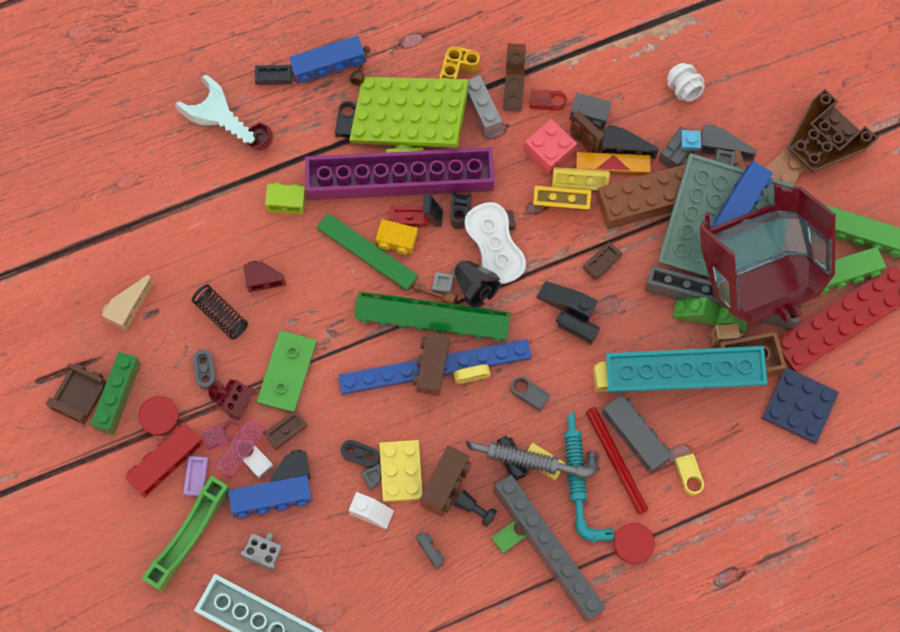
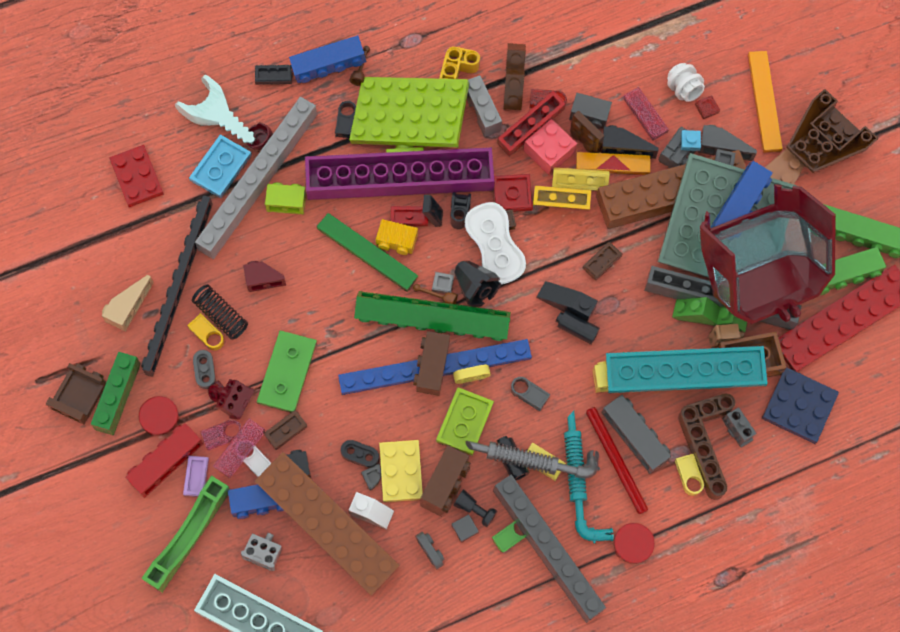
(136, 176): none -> red plate
(175, 291): none -> black plate
(203, 329): none -> yellow piece
(220, 166): none -> medium azure plate
(256, 178): none -> light grey brick
(327, 523): none -> dark orange brick
(464, 420): none -> lime plate
(465, 528): none -> dark grey tile
(513, 192): none -> red plate
(517, 134): none -> red brick
(645, 113): none -> clear pink plate
(703, 441): none -> reddish brown beam
(707, 107): none -> clear red tile
(739, 427): none -> dark grey piece
(765, 101): none -> light orange tile

